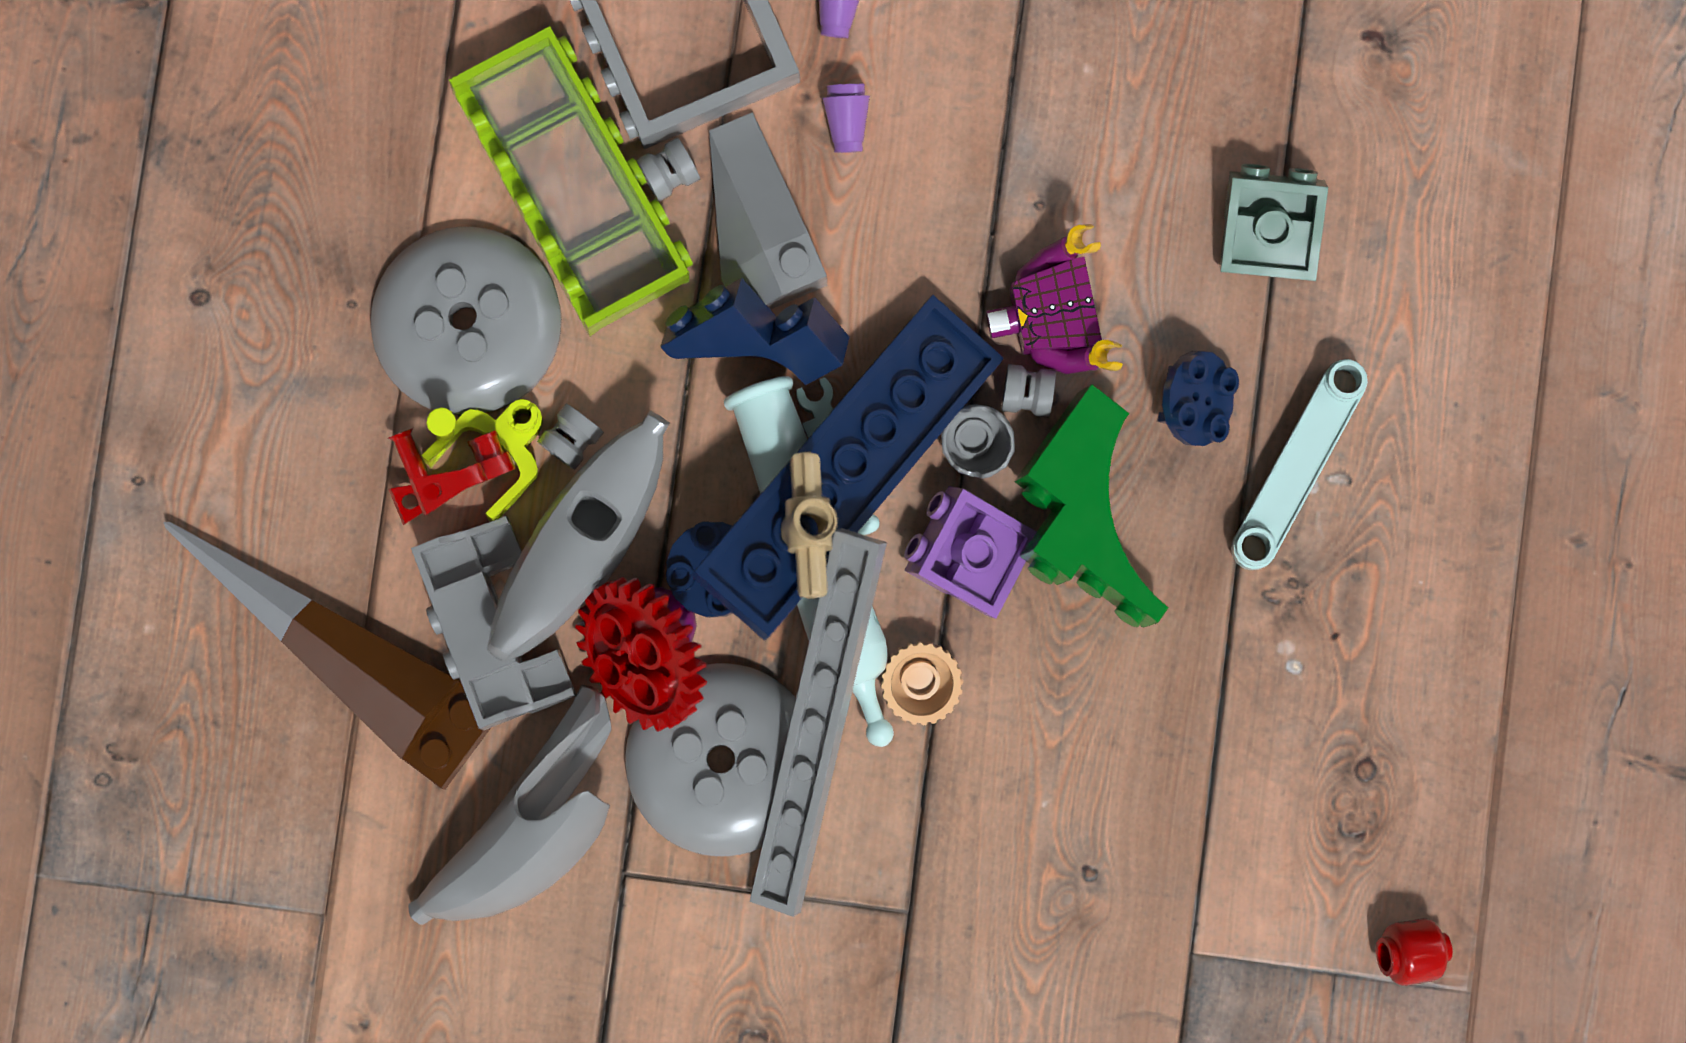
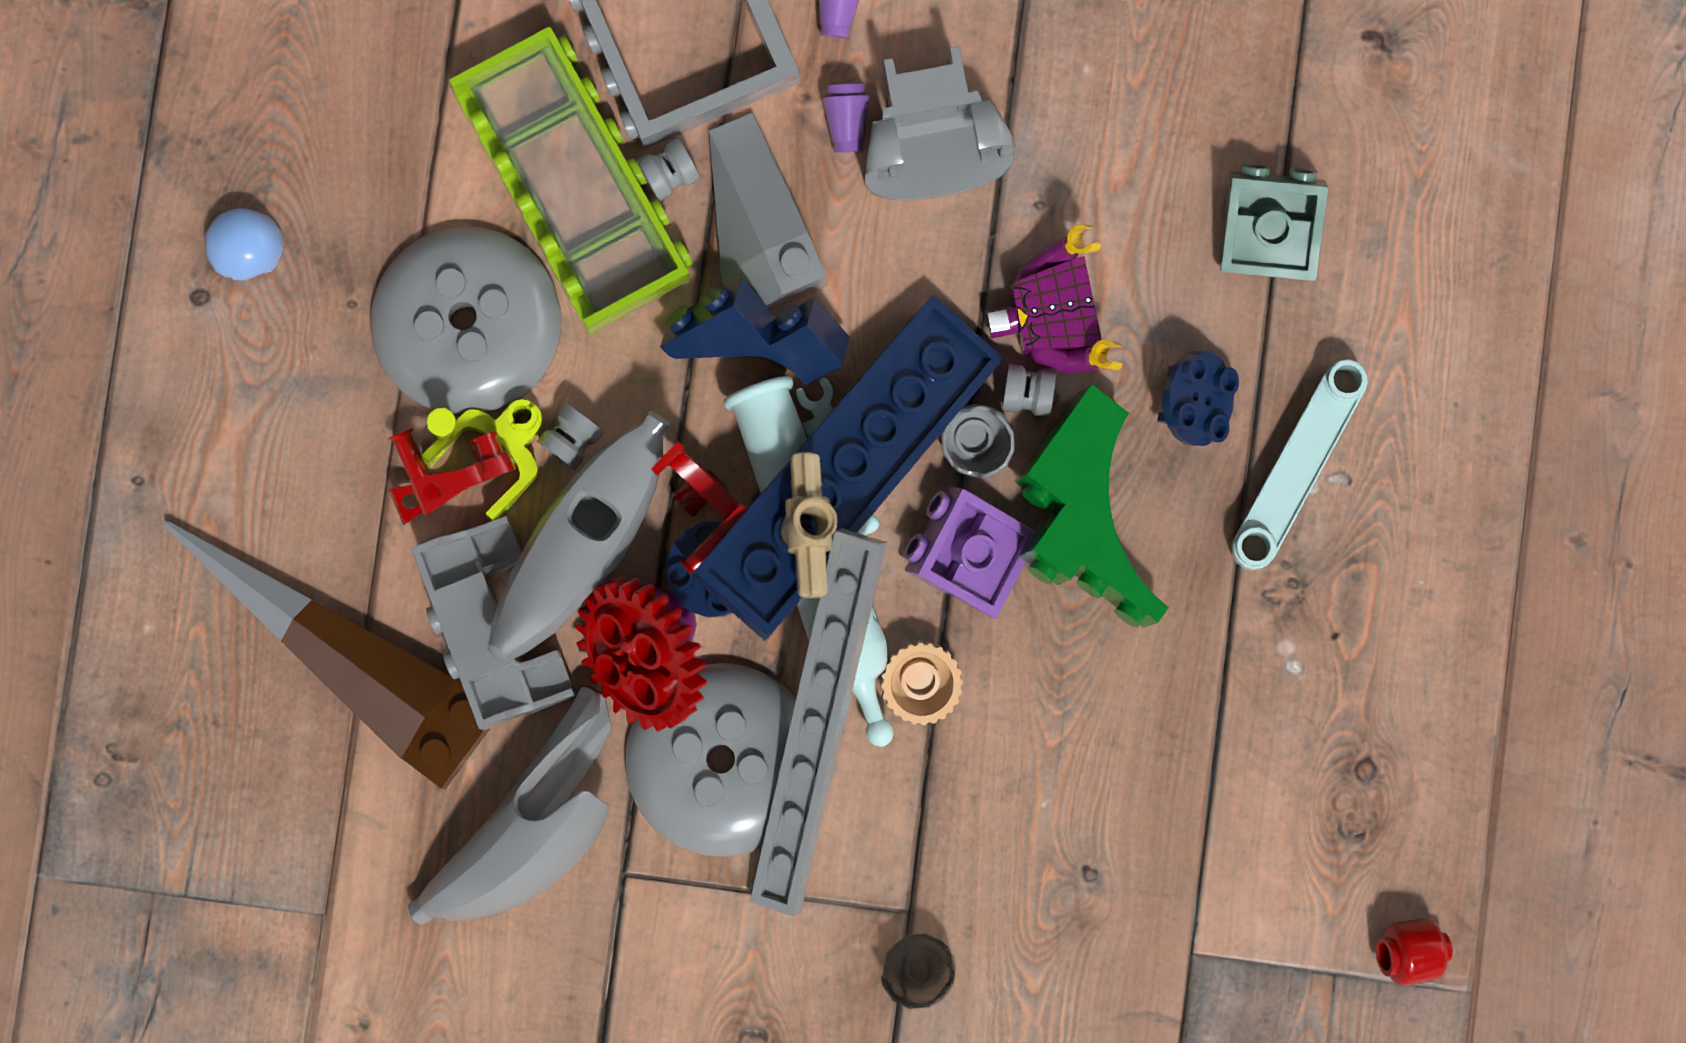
(243, 244): none -> light blue hair
(703, 488): none -> red piece
(919, 971): none -> clear smoke hair
(932, 138): none -> light grey piece

